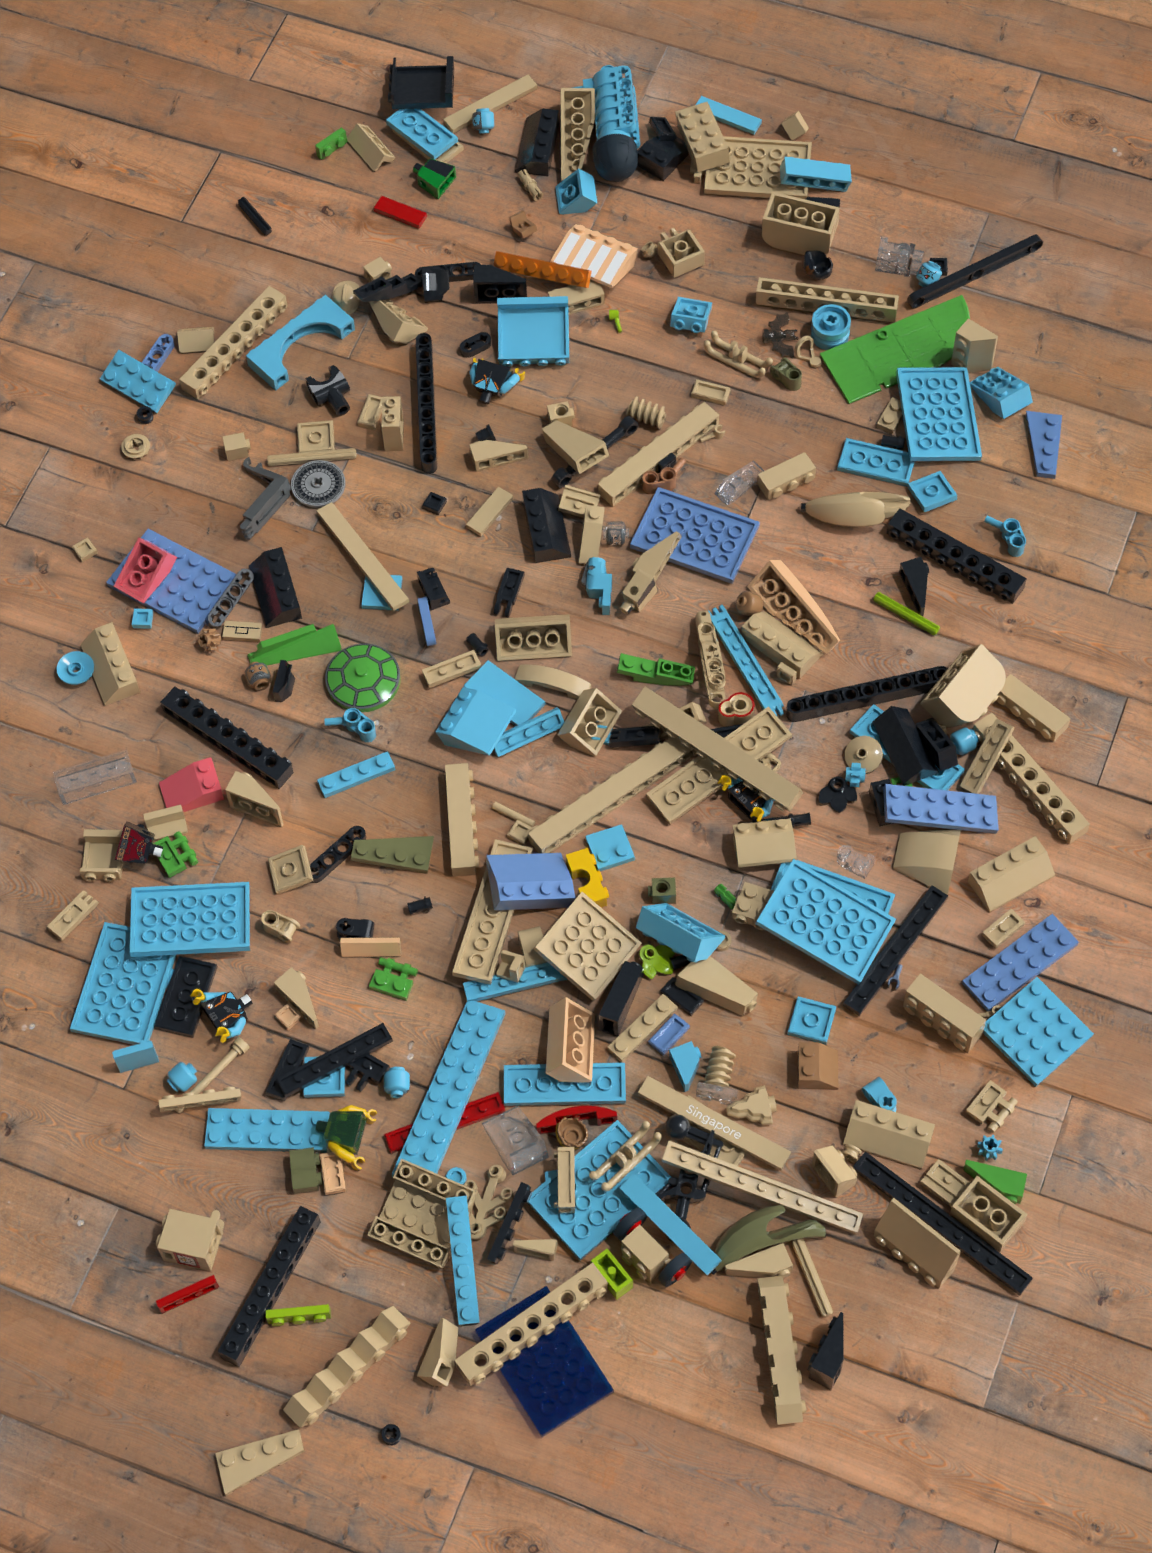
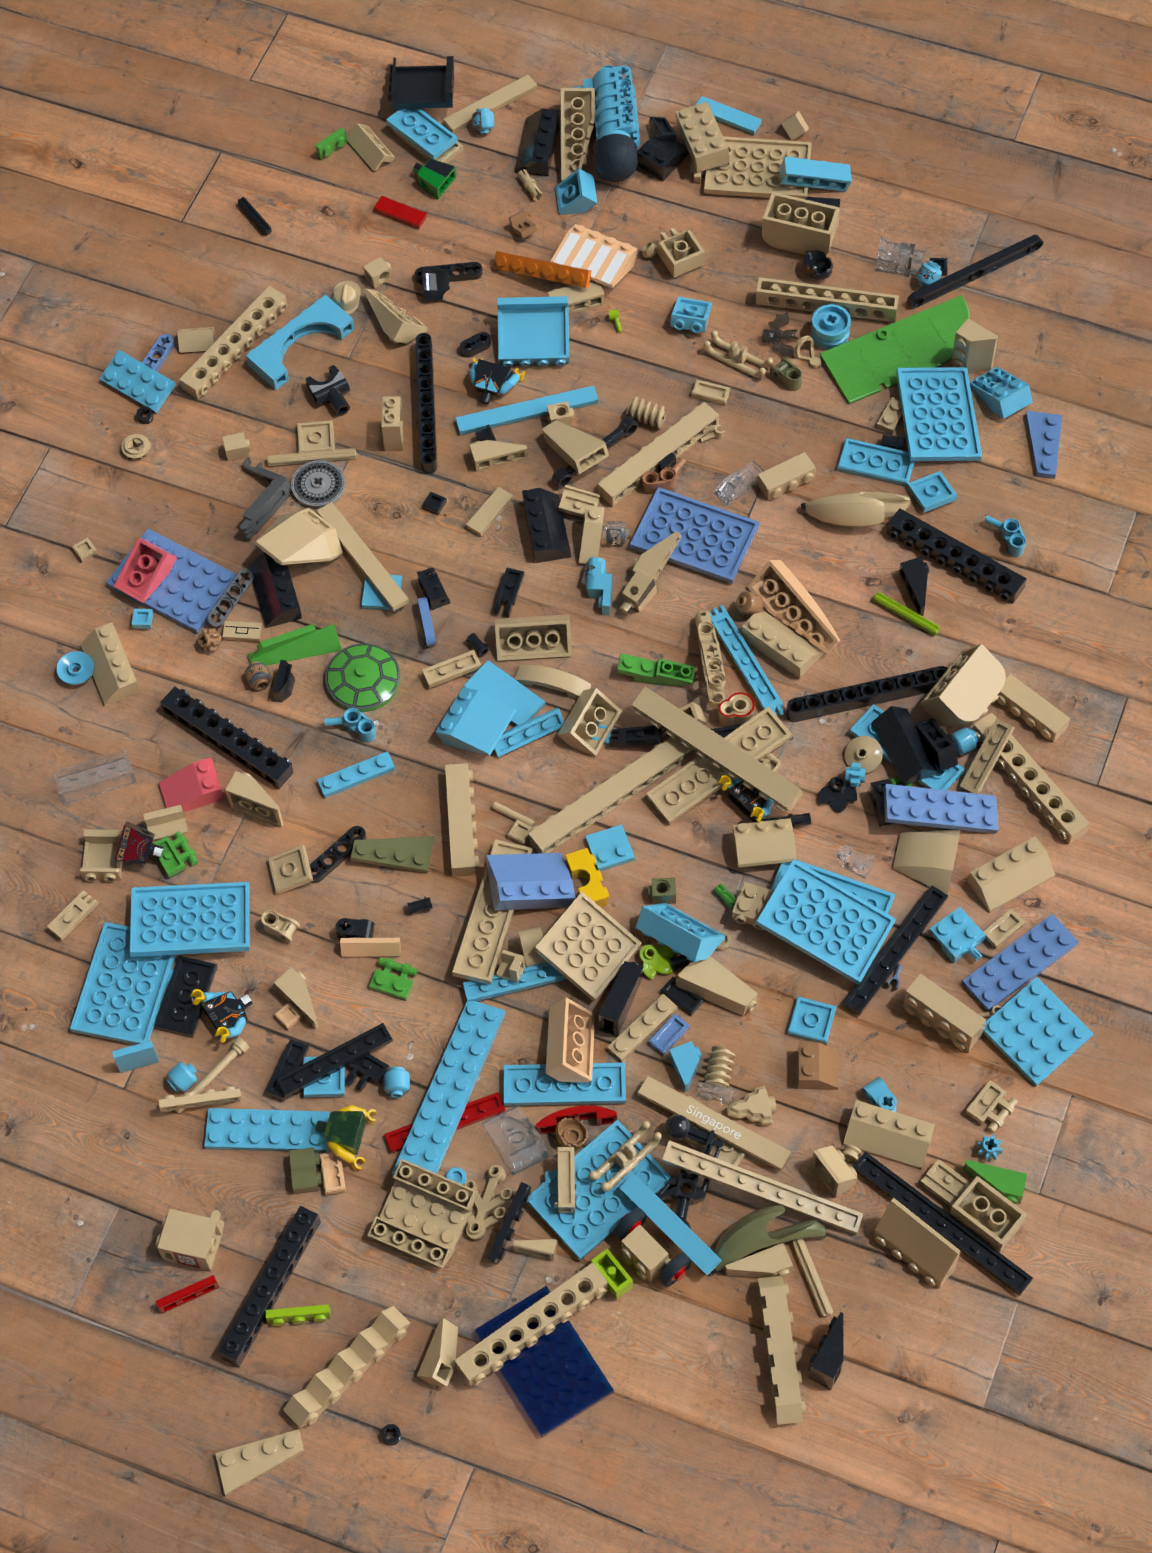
(300, 539): none -> tan wedge
(370, 412): tan tile -> none
(386, 289): black slope -> none
(462, 1260): medium azure plate -> none
(496, 283): black slope -> none
(524, 410): none -> medium azure tile
(786, 673): tan tile -> none
(958, 935): none -> medium azure plate

